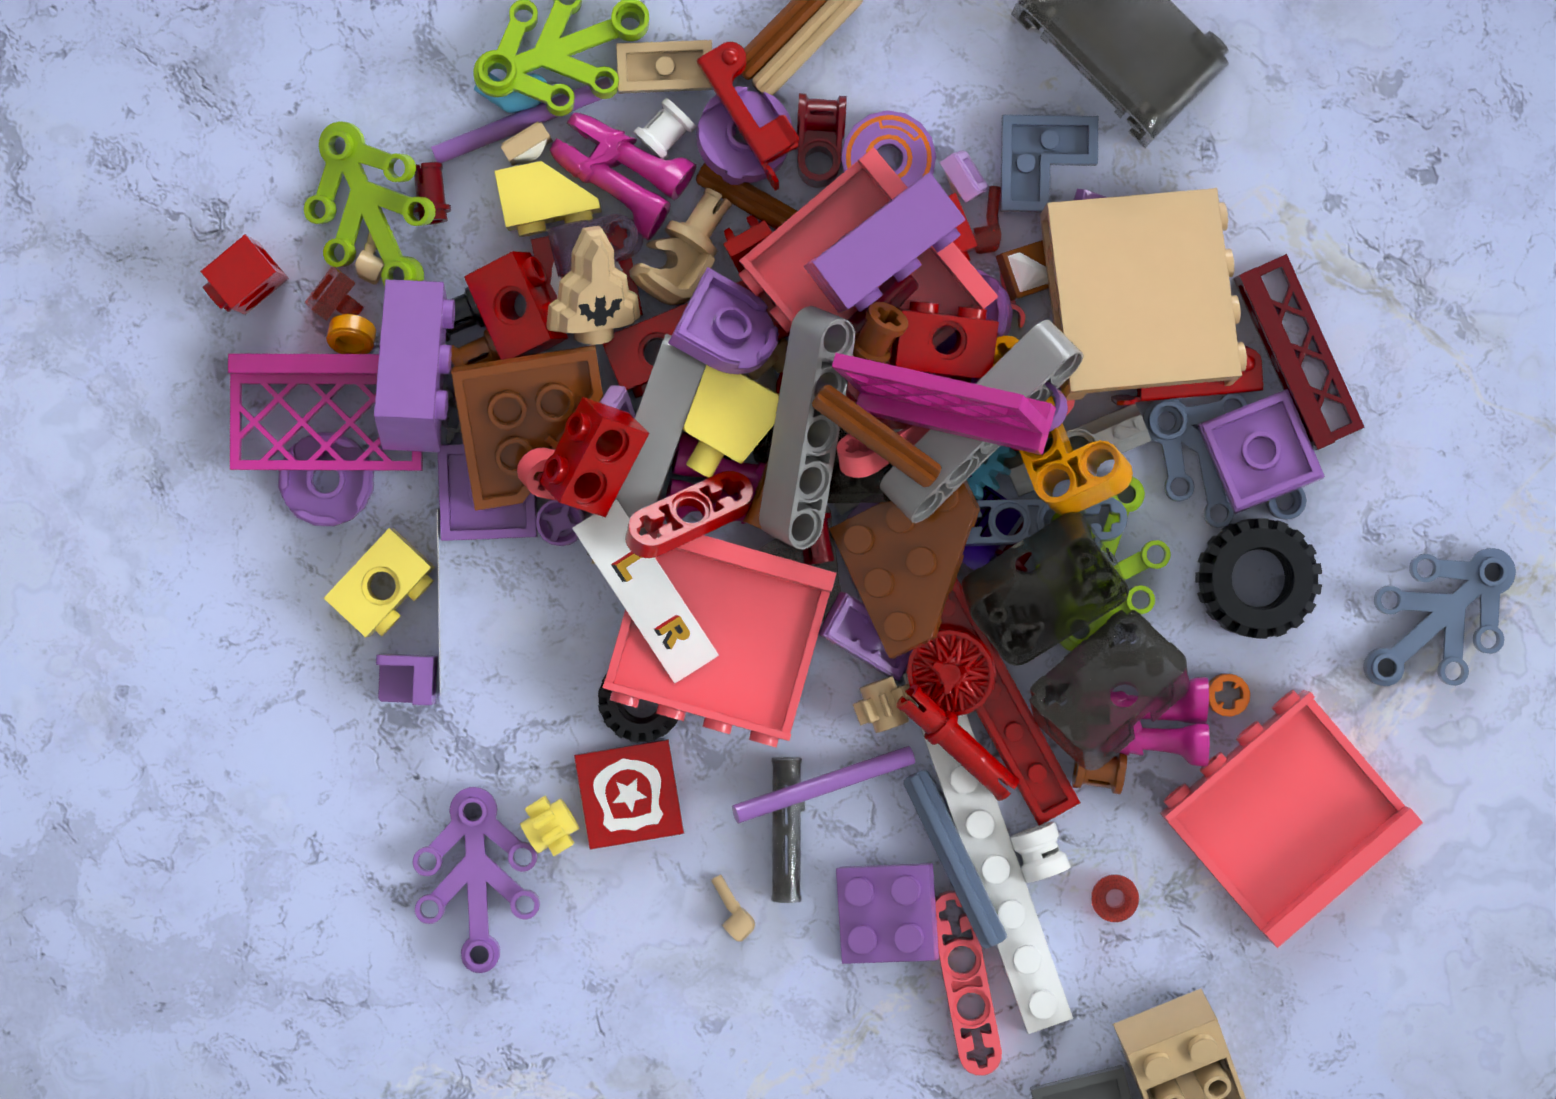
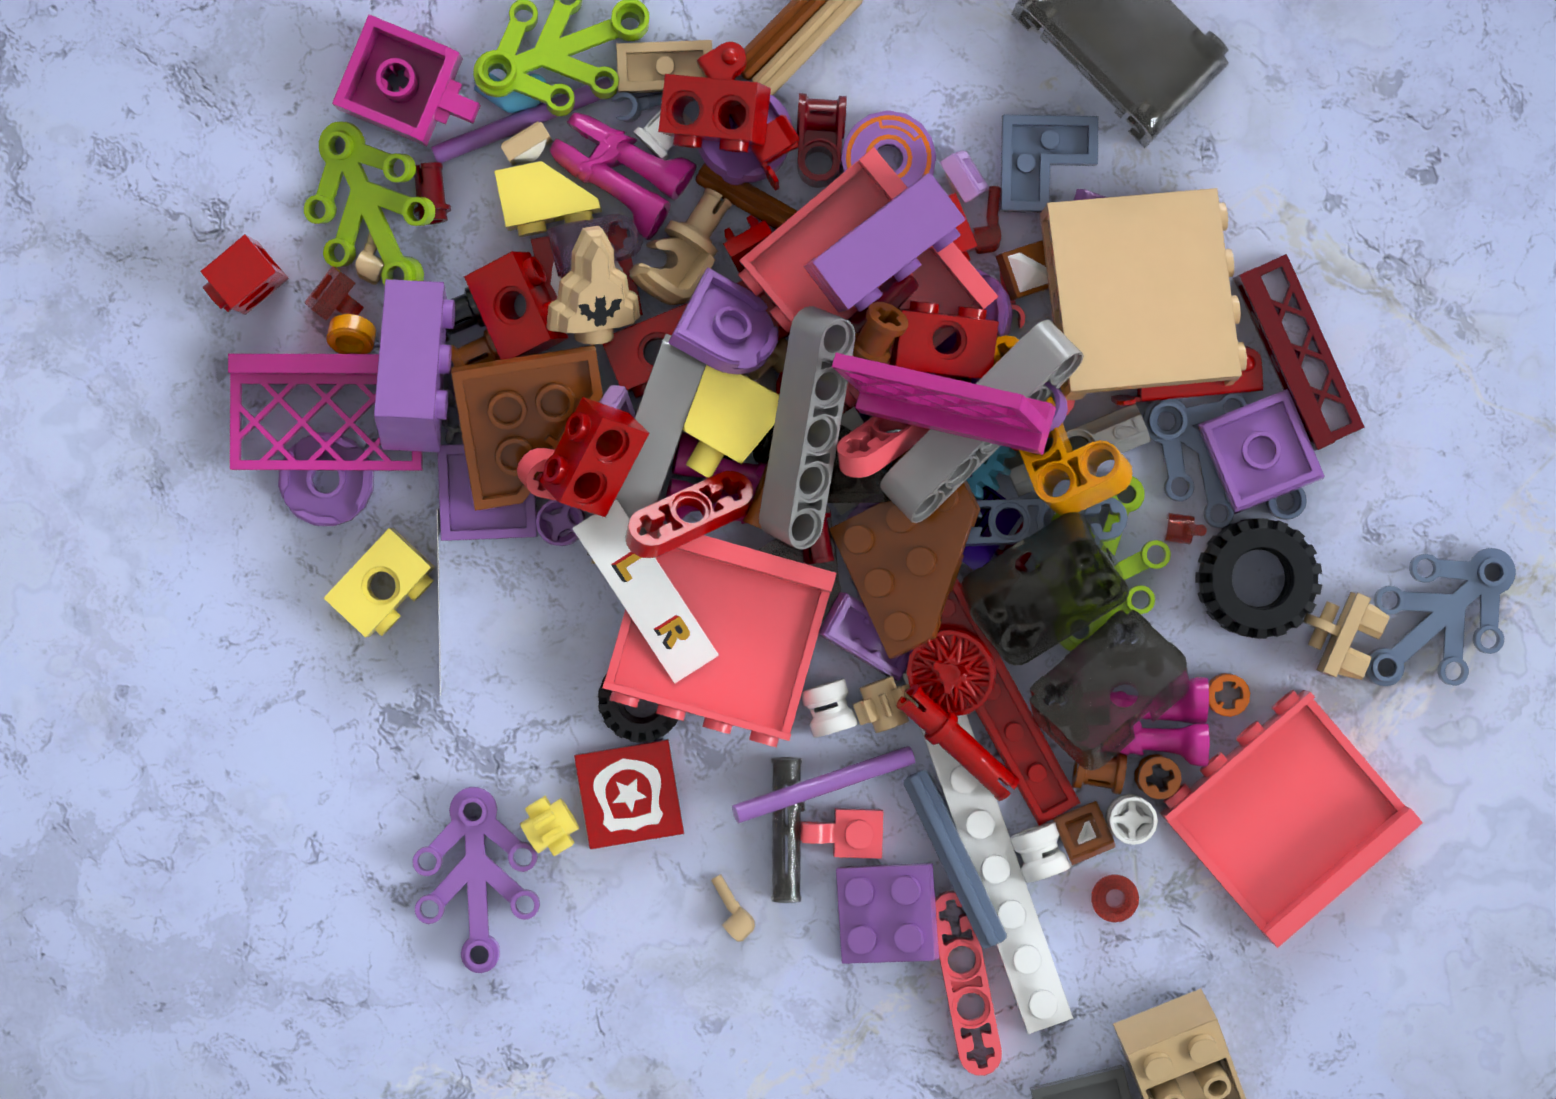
(407, 678): medium lavender panel -> none
(425, 100): none -> dark pink hinge
(639, 104): none -> sand blue hand
(715, 101): none -> red brick
(832, 718): none -> white wheel
(853, 833): none -> coral plate
(876, 436): dark orange axle -> none
(1084, 833): none -> dark orange tile
(1136, 824): none -> white wheel
(1170, 783): none -> dark orange bush
(1183, 528): none -> clear red hand
(1355, 616): none -> tan hips

